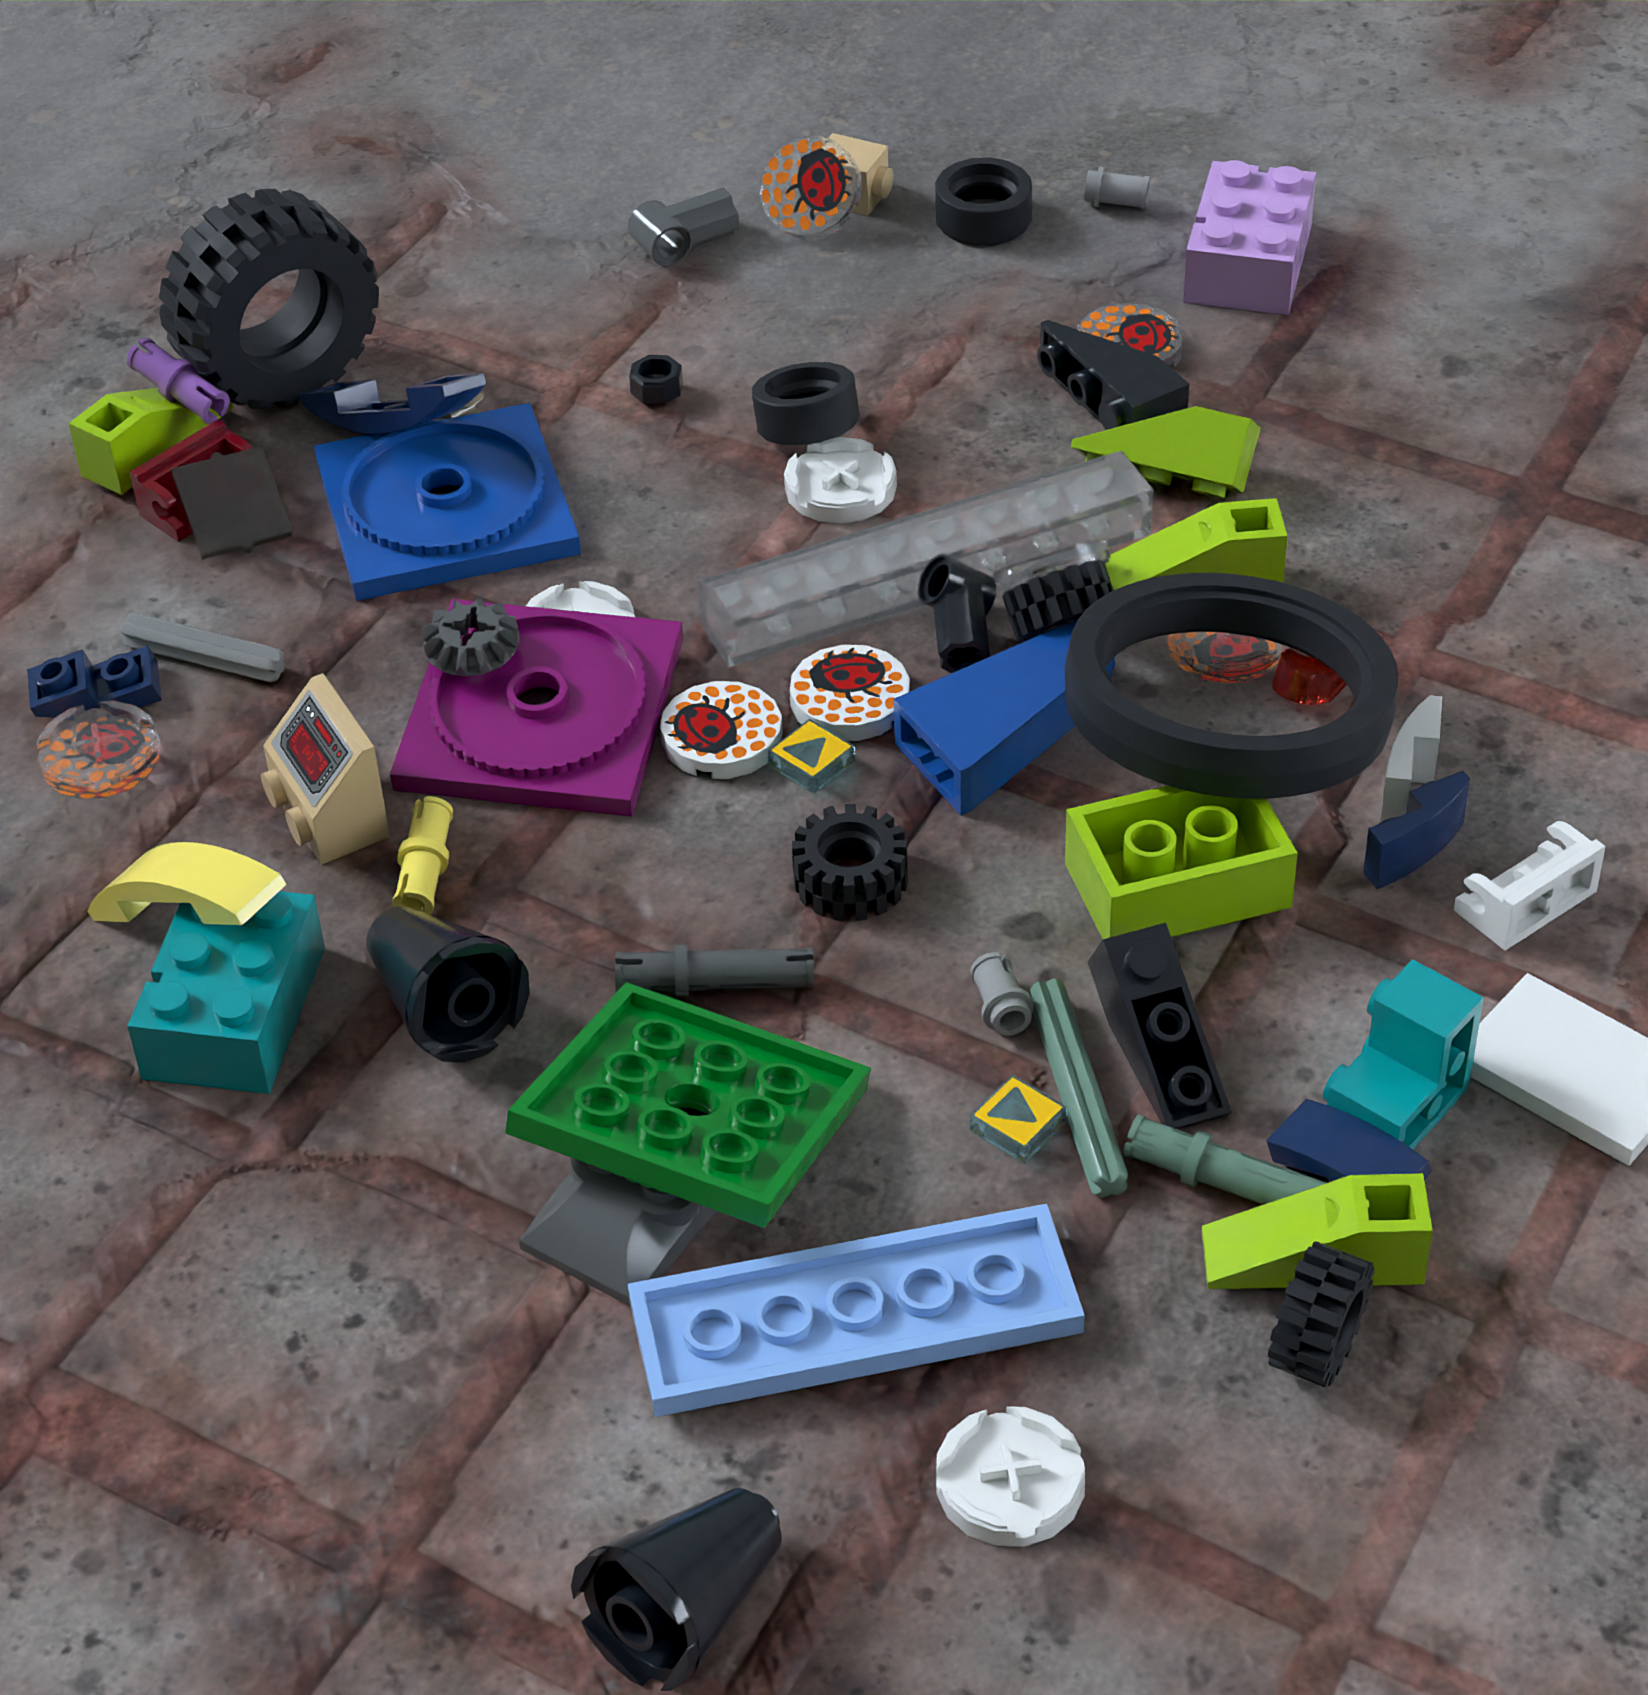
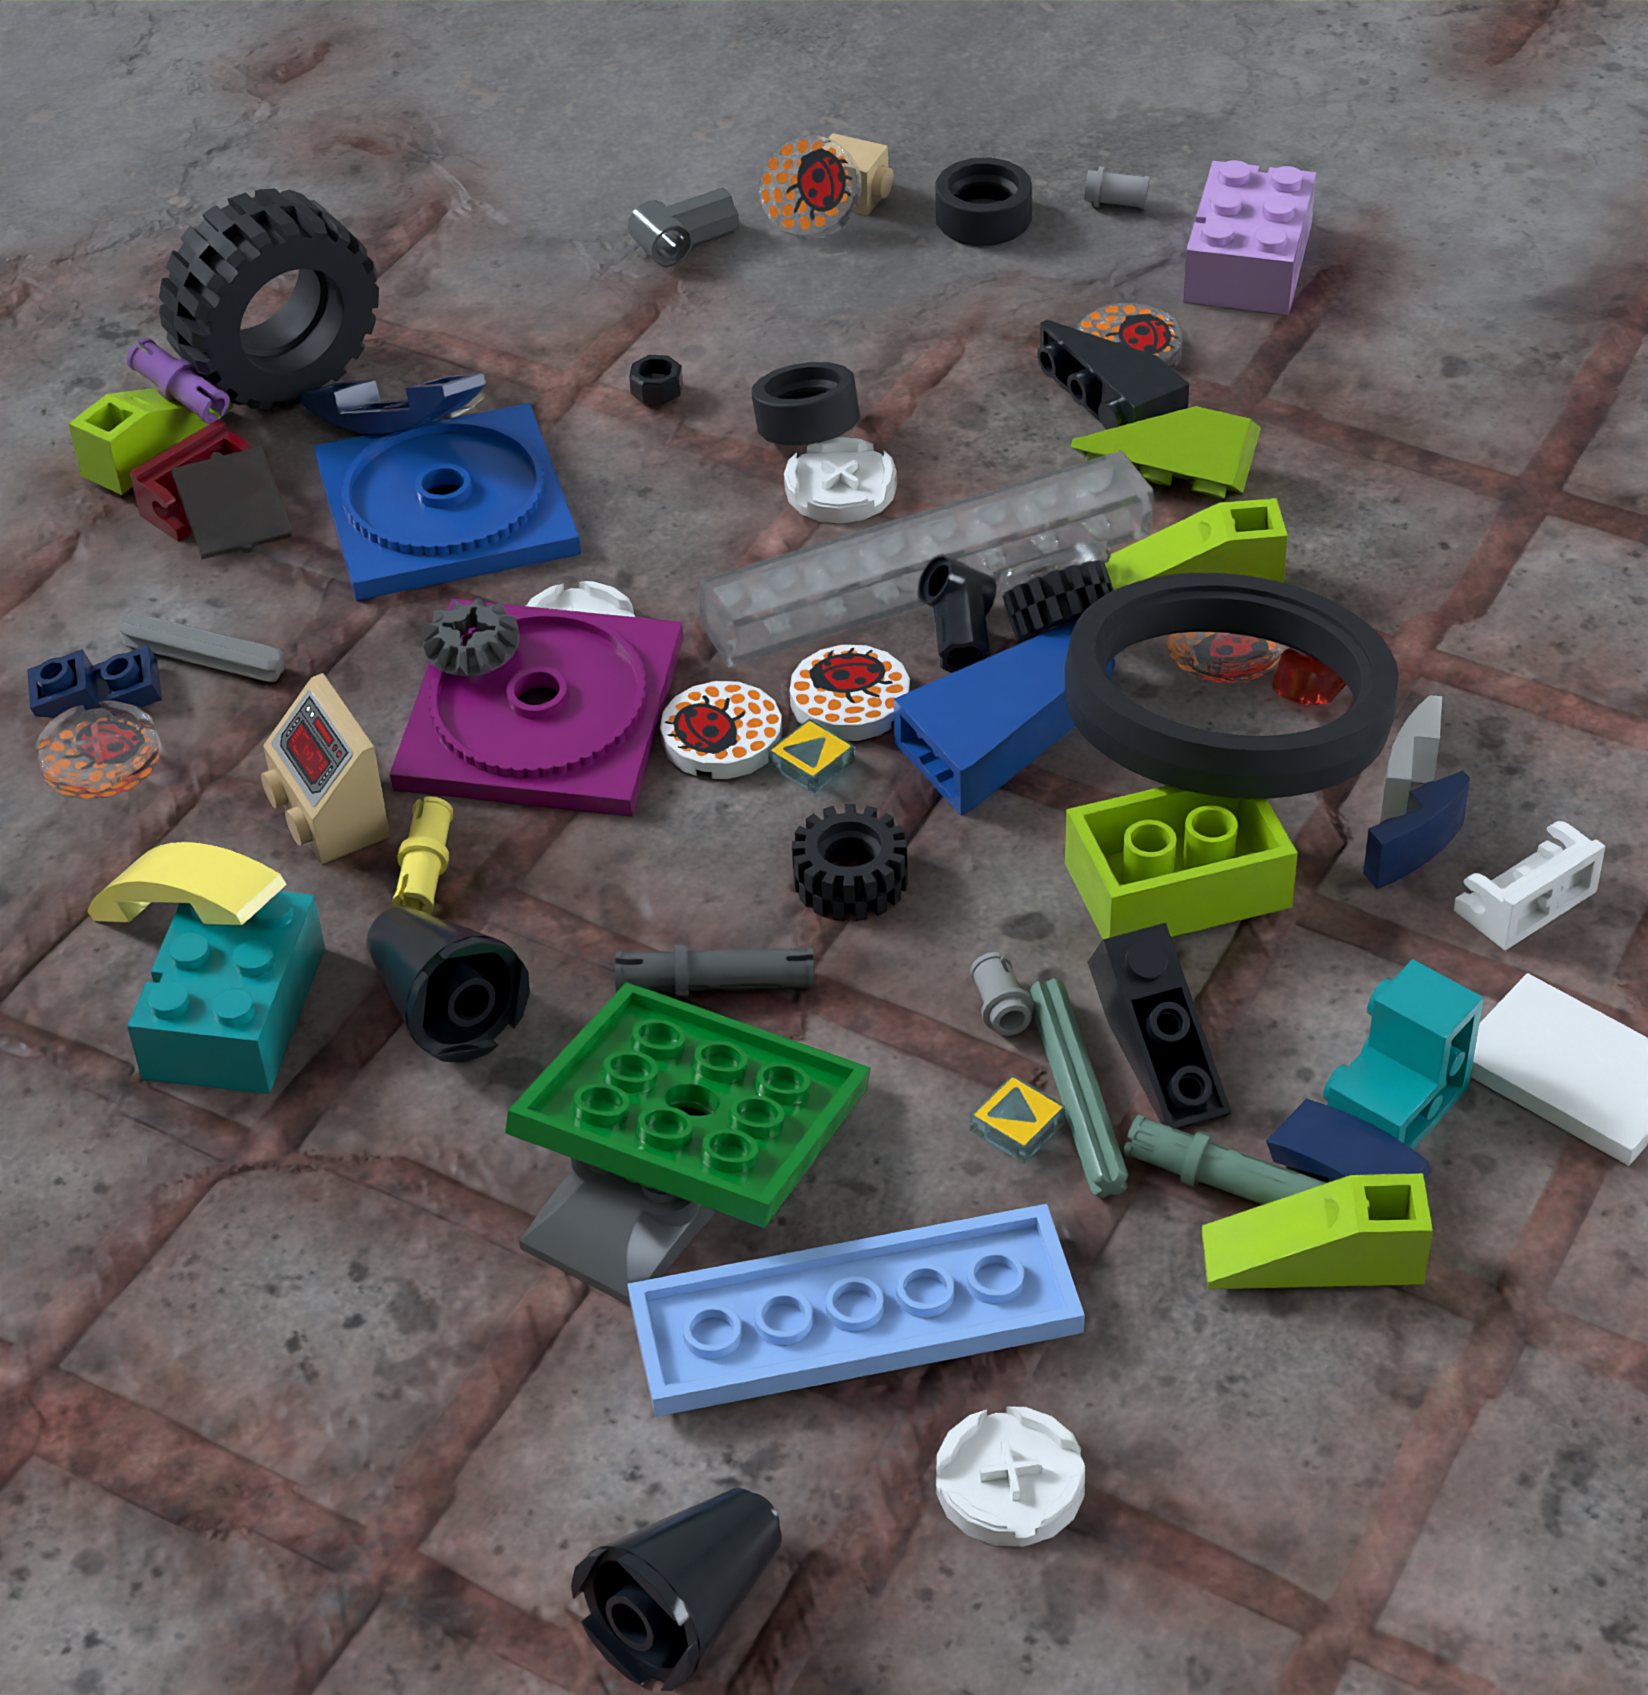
(1320, 1314): black tyre -> none

